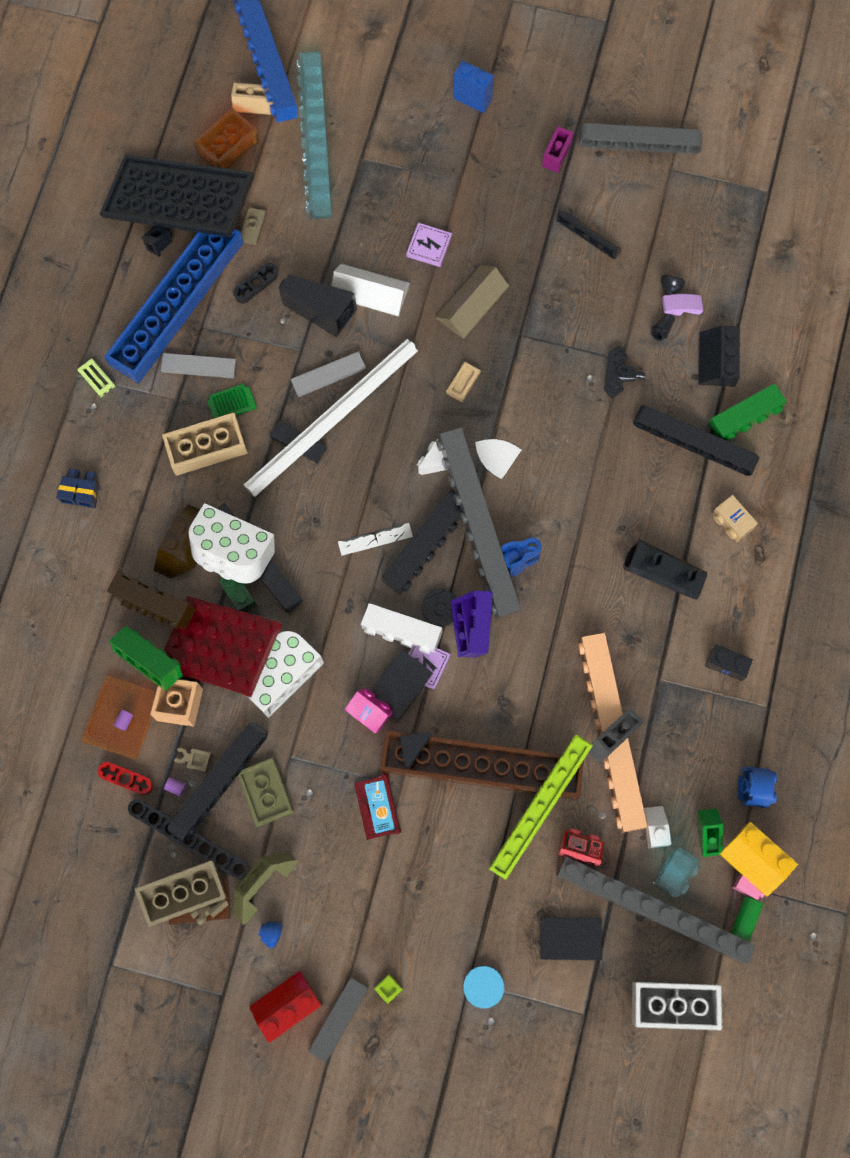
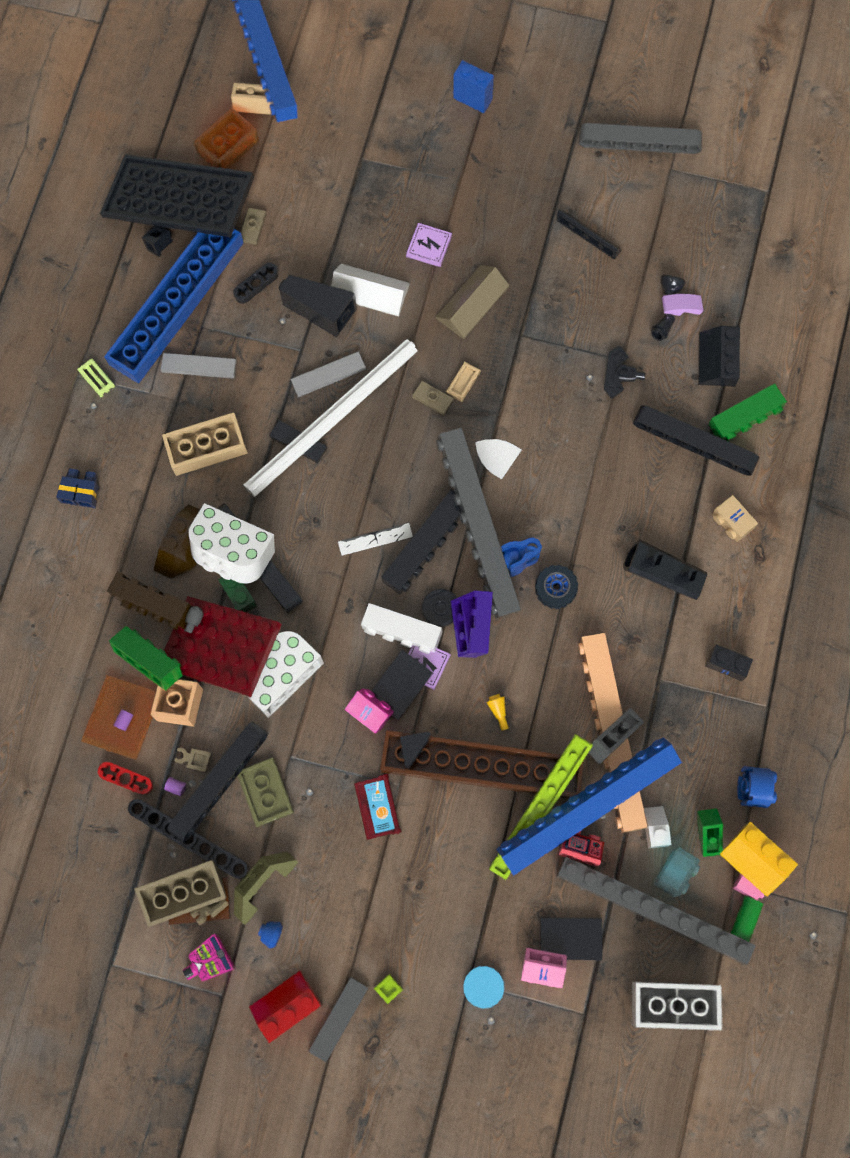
(193, 618): none -> dark grey cylinder
(209, 960): none -> torso
(231, 400): green window -> none
(315, 135): clear light blue brick -> none
(432, 461): white slope -> none
(433, 398): none -> dark tan plate
(497, 706): none -> yellow cone
(544, 968): none -> bright pink brick
(557, 149): magenta brick -> none
(567, 584): none -> black wheel
(588, 805): none -> blue brick

